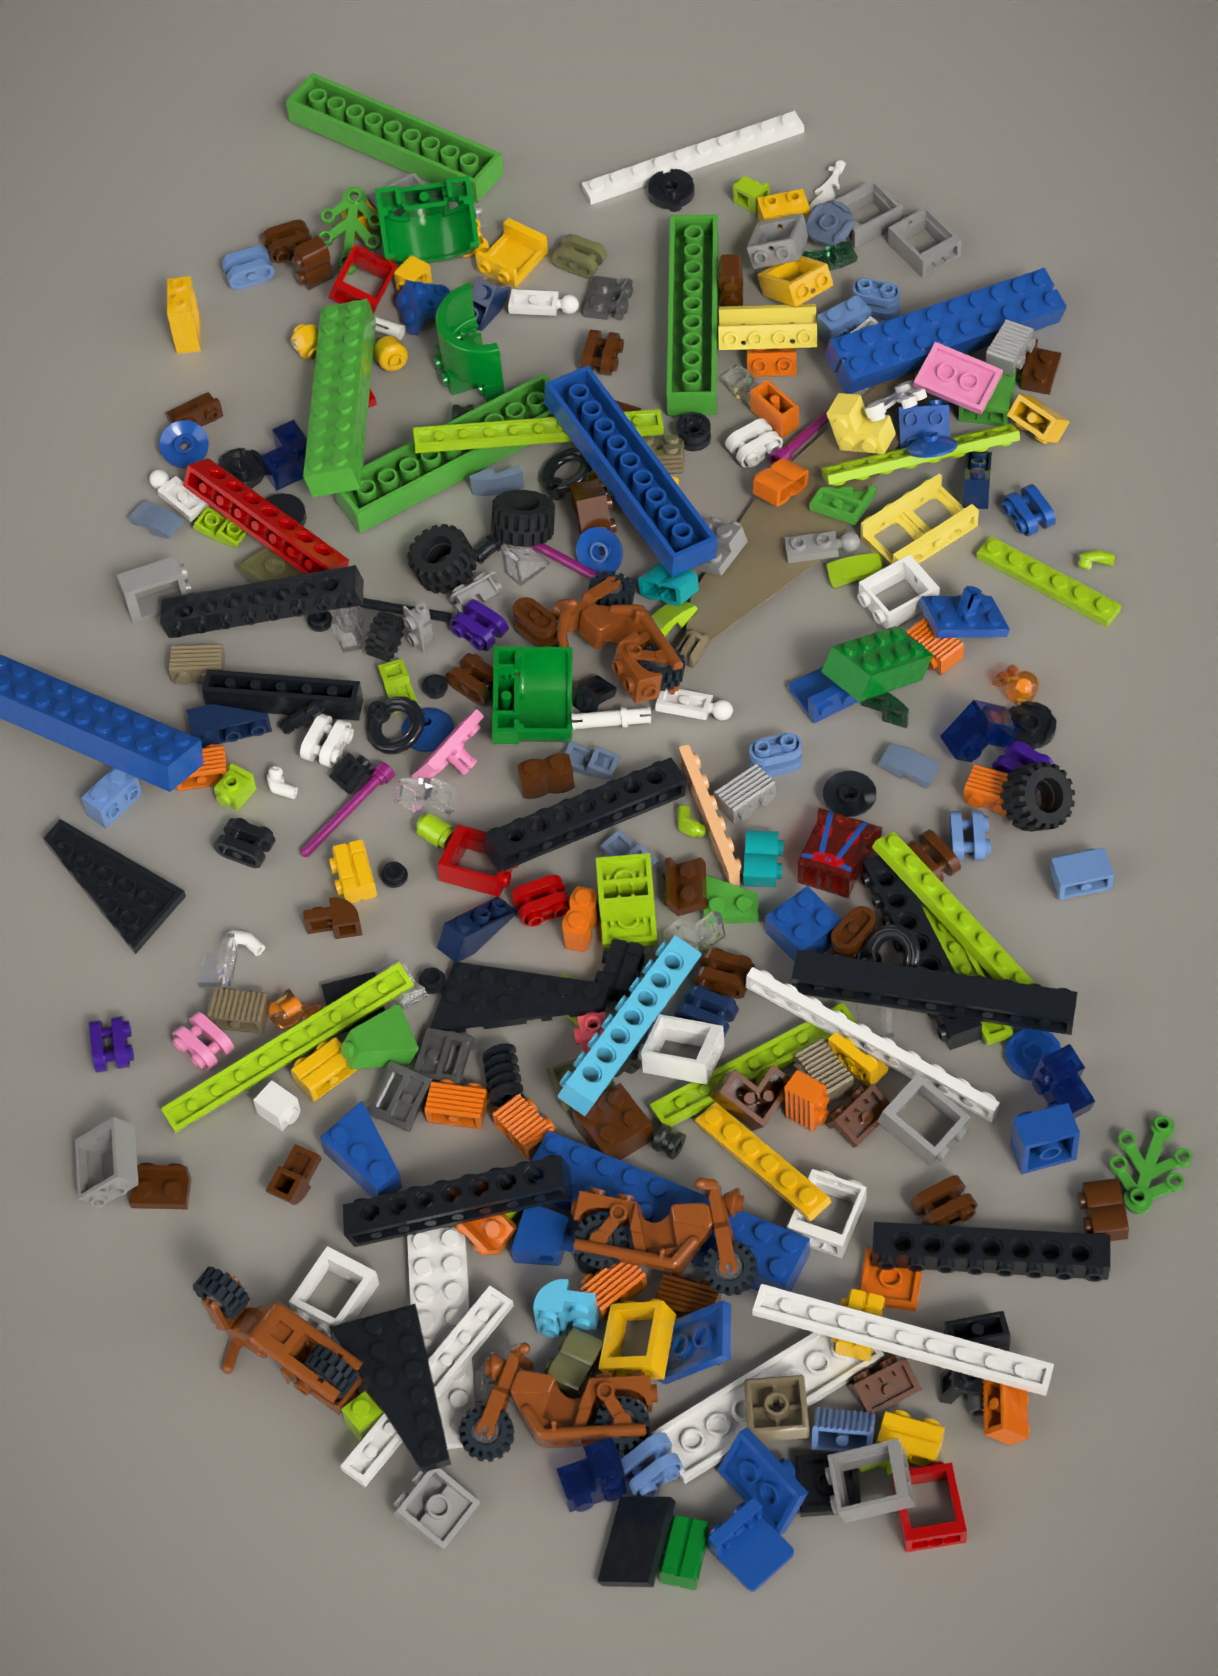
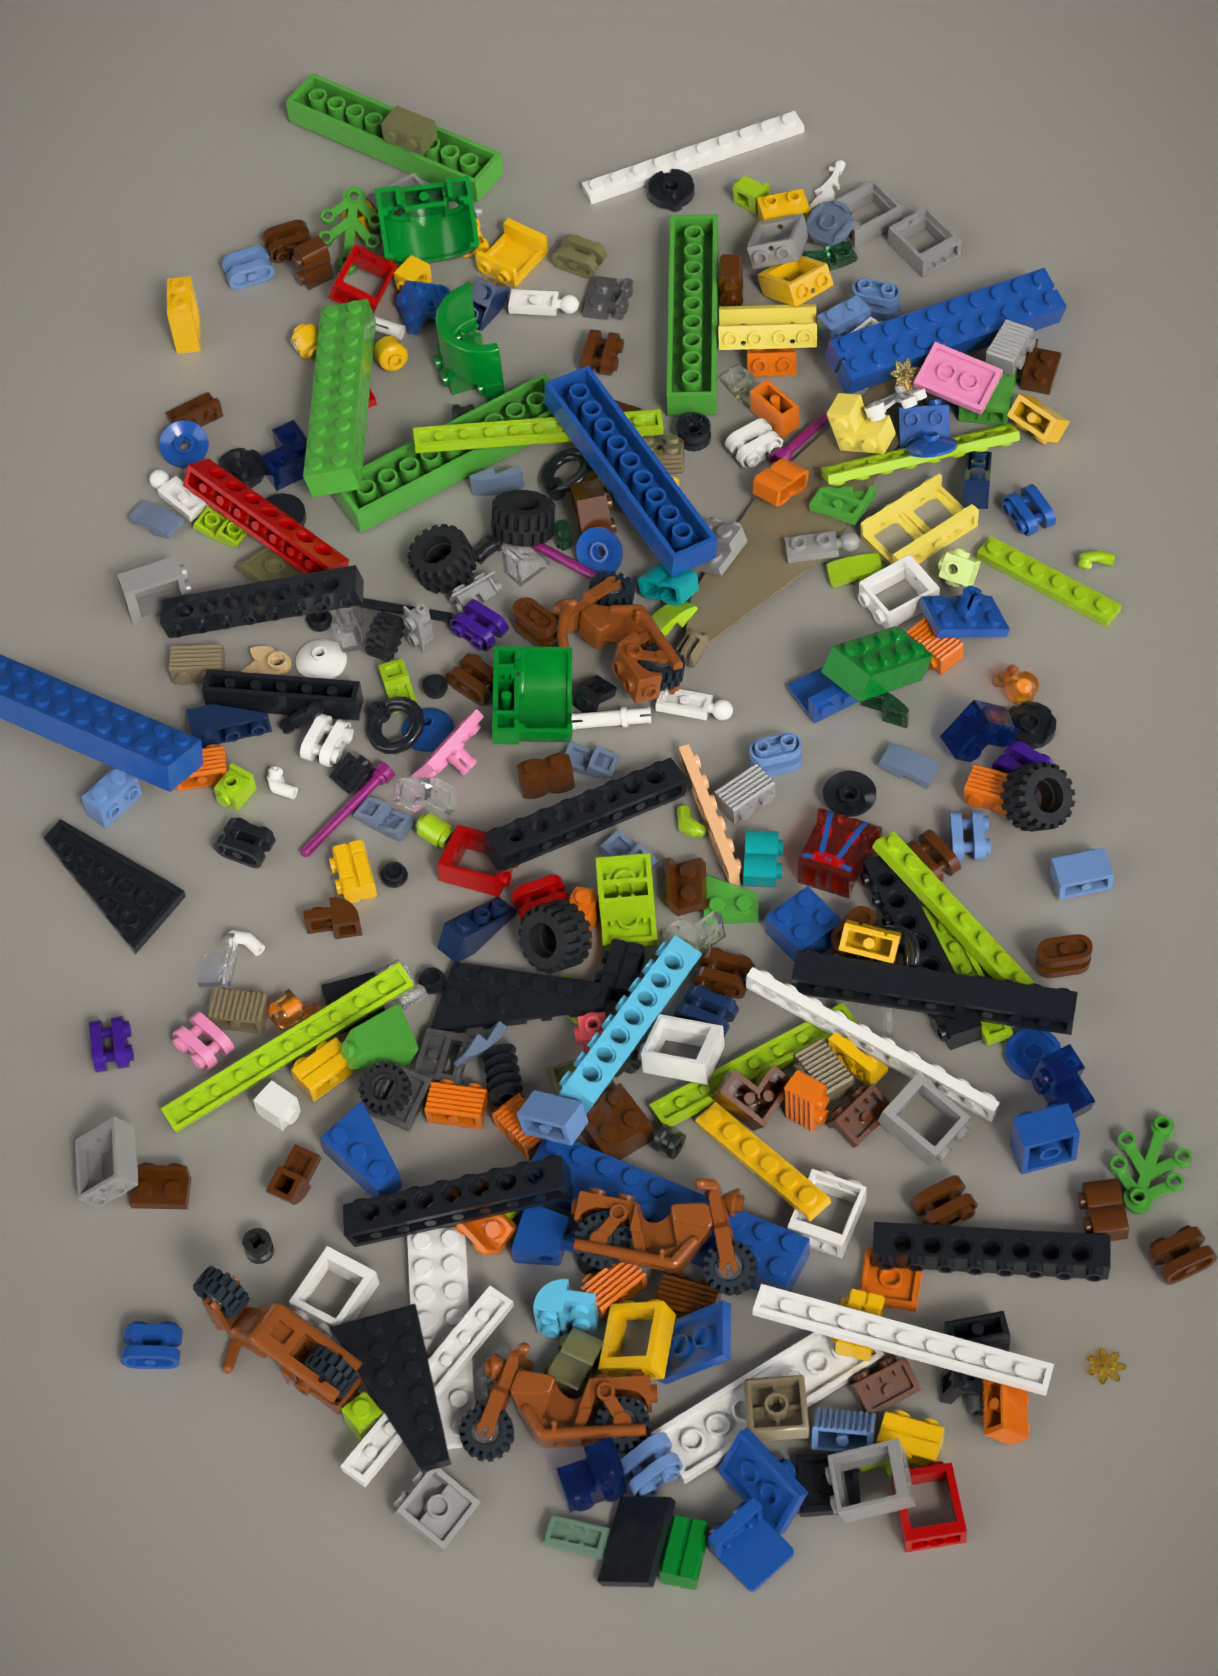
(152, 1345): none -> blue brick
(263, 1251): none -> pearl dark grey wheel
(267, 661): none -> tan plate
(327, 666): none -> white dish
(371, 1079): none -> black tyre
(381, 818): none -> sand blue slope
(409, 130): none -> olive brick
(480, 1044): none -> sand blue slope
(552, 1117): none -> medium blue brick
(555, 936): none -> black tyre
(562, 531): none -> clear green pin
(576, 1536): none -> sand green plate
(870, 941): none -> yellow brick
(904, 373): none -> clear yellow plant
(966, 570): none -> yellowish green brick
(1063, 956): none -> reddish brown brick
(1103, 1369): none -> clear yellow plant
(1184, 1244): none -> reddish brown brick

